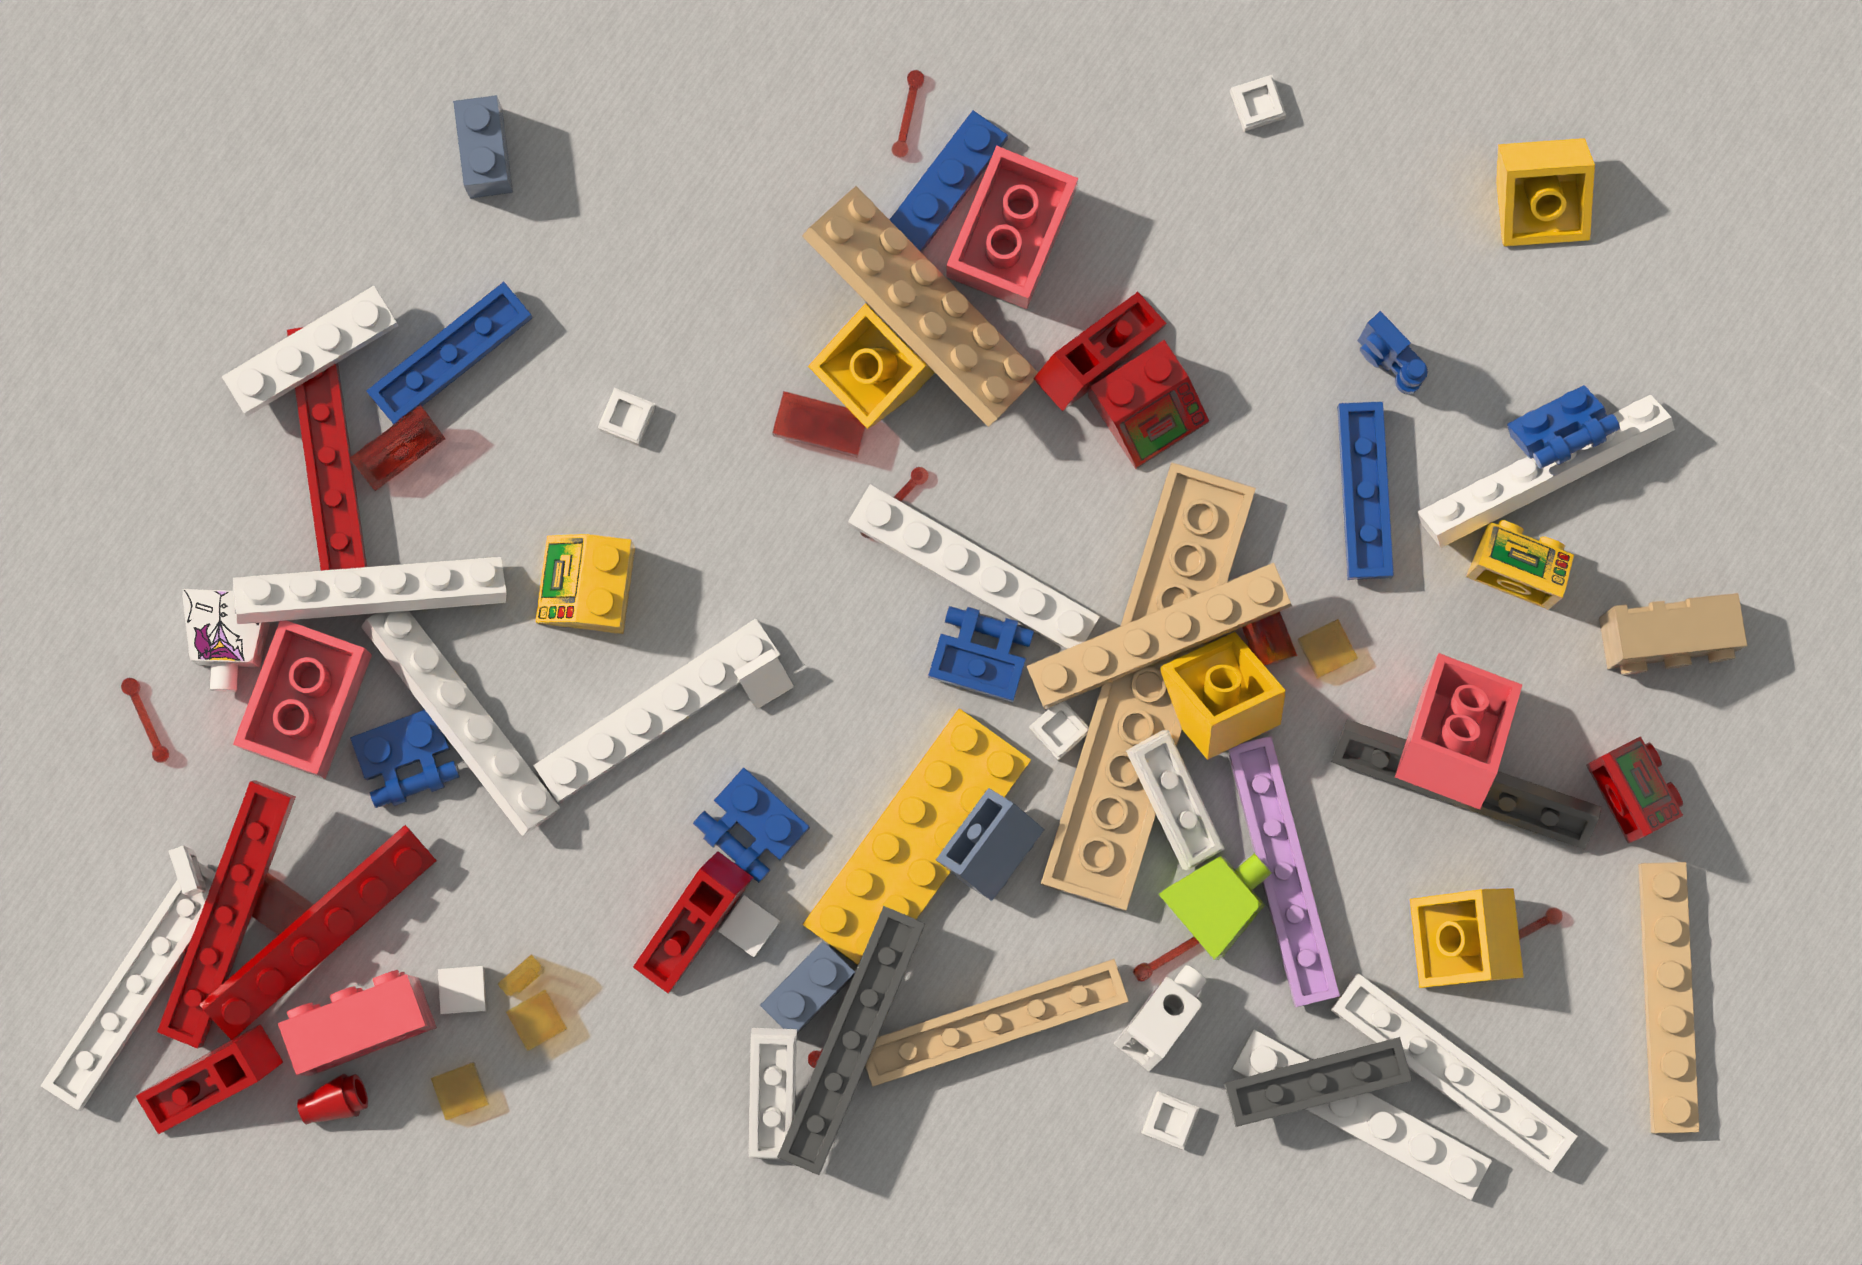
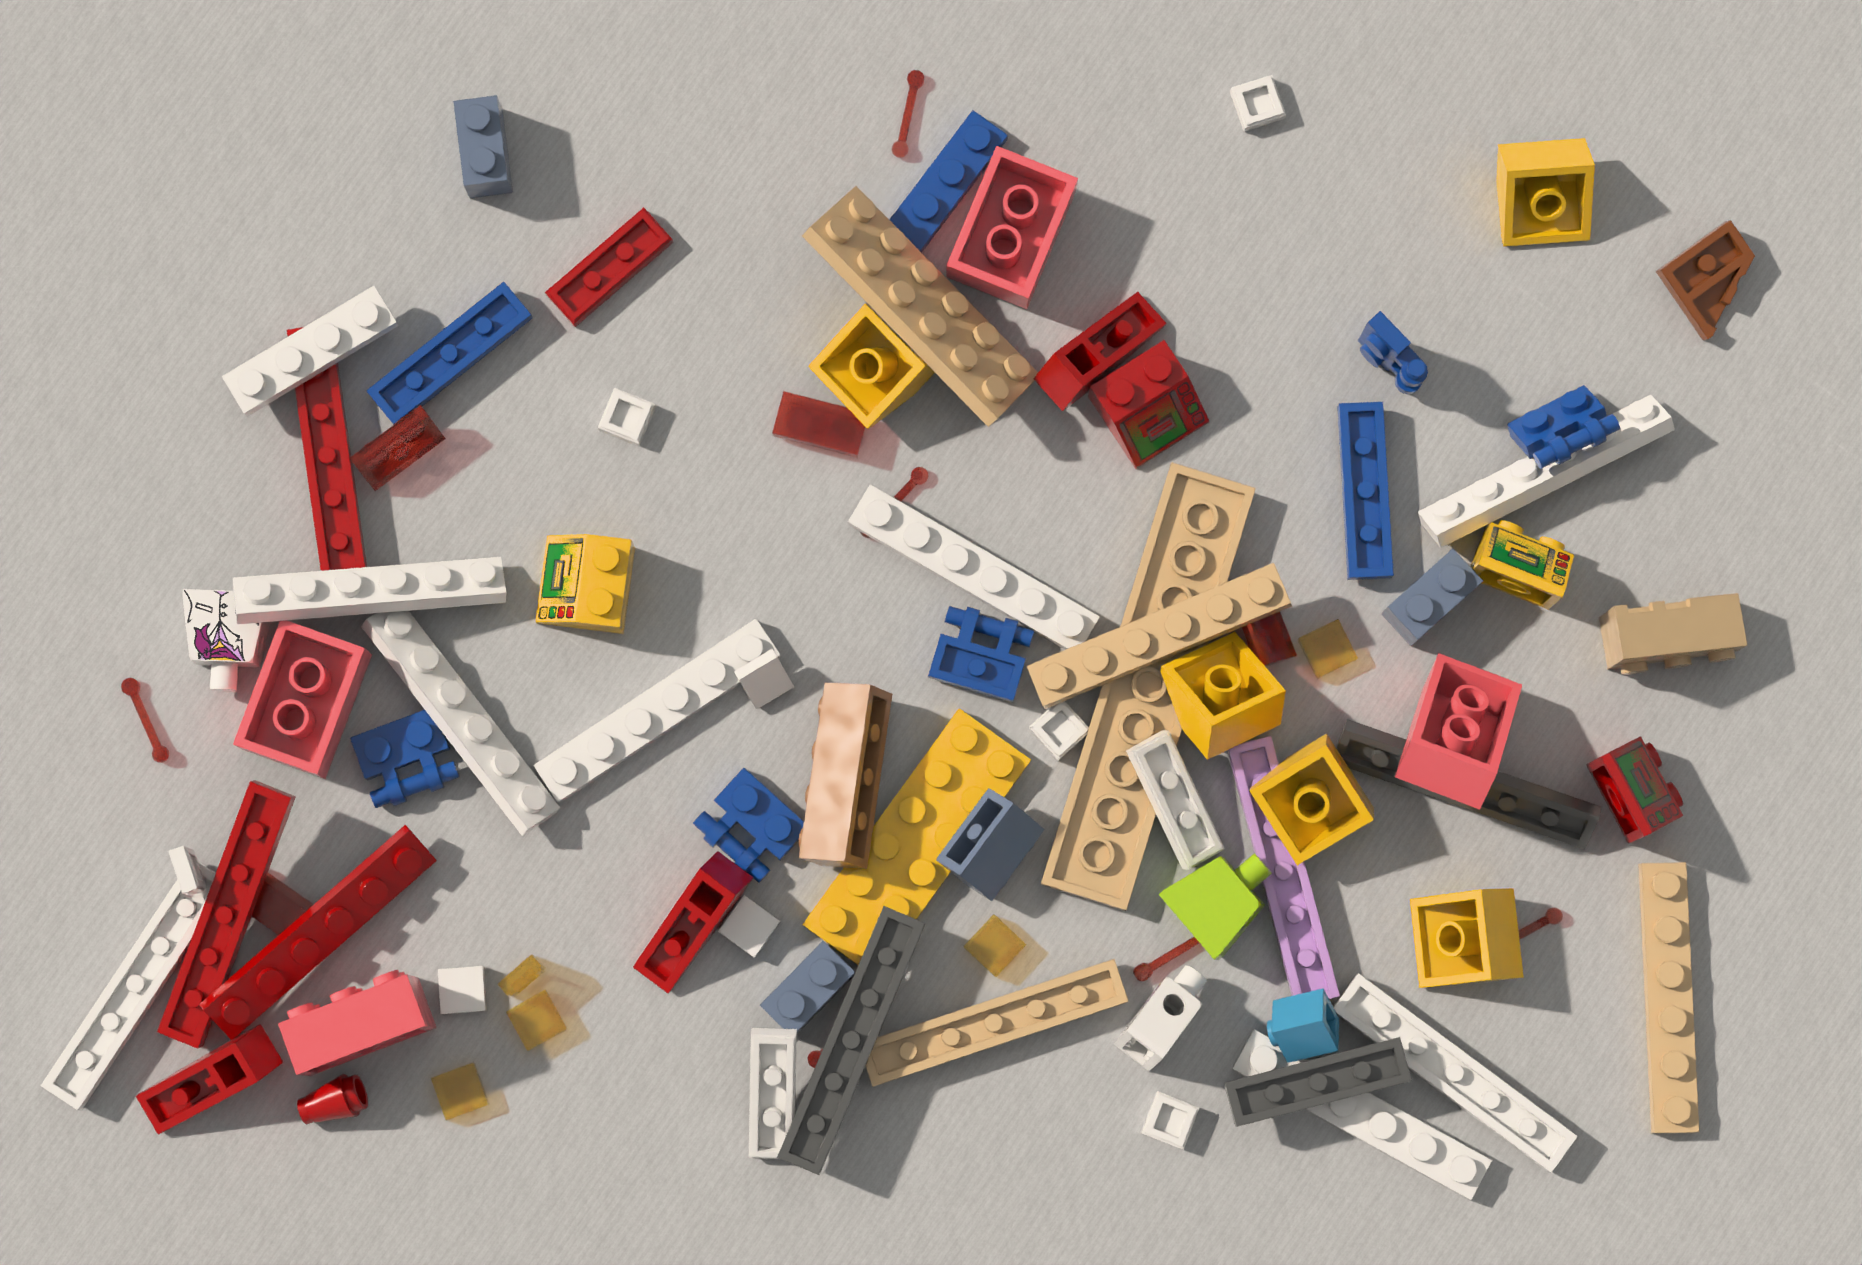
(609, 267): none -> red tile
(845, 775): none -> brick
(994, 945): none -> clear yellow tile
(1304, 1025): none -> dark azure brick
(1312, 800): none -> yellow slope
(1431, 597): none -> sand blue brick
(1707, 276): none -> dark orange wing

